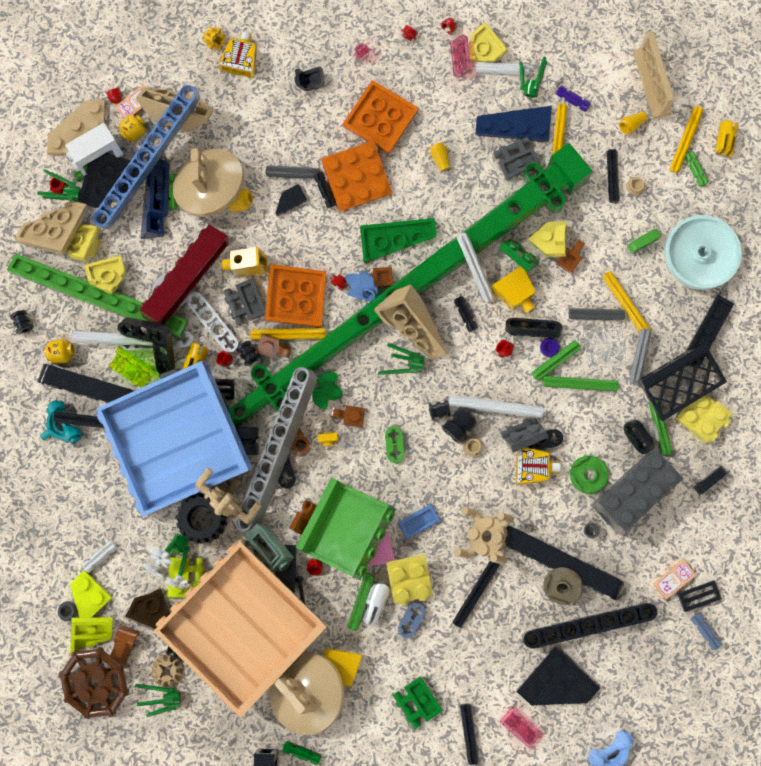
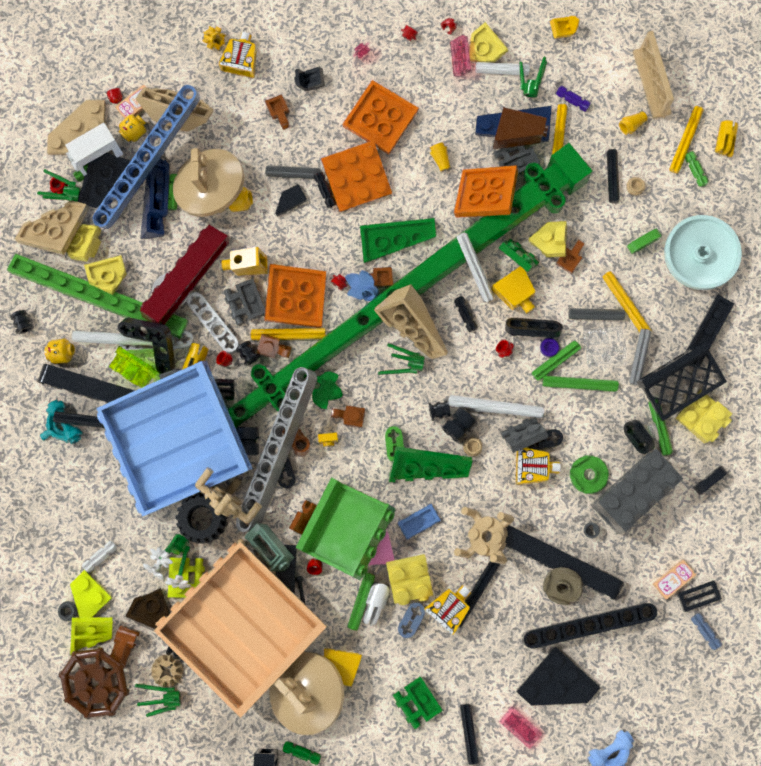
(277, 109): none -> dark orange plate
(417, 463): none -> green wing
(449, 608): none -> torso
(486, 191): none -> orange plate
(519, 129): none -> reddish brown slope
(564, 26): none -> yellow plate

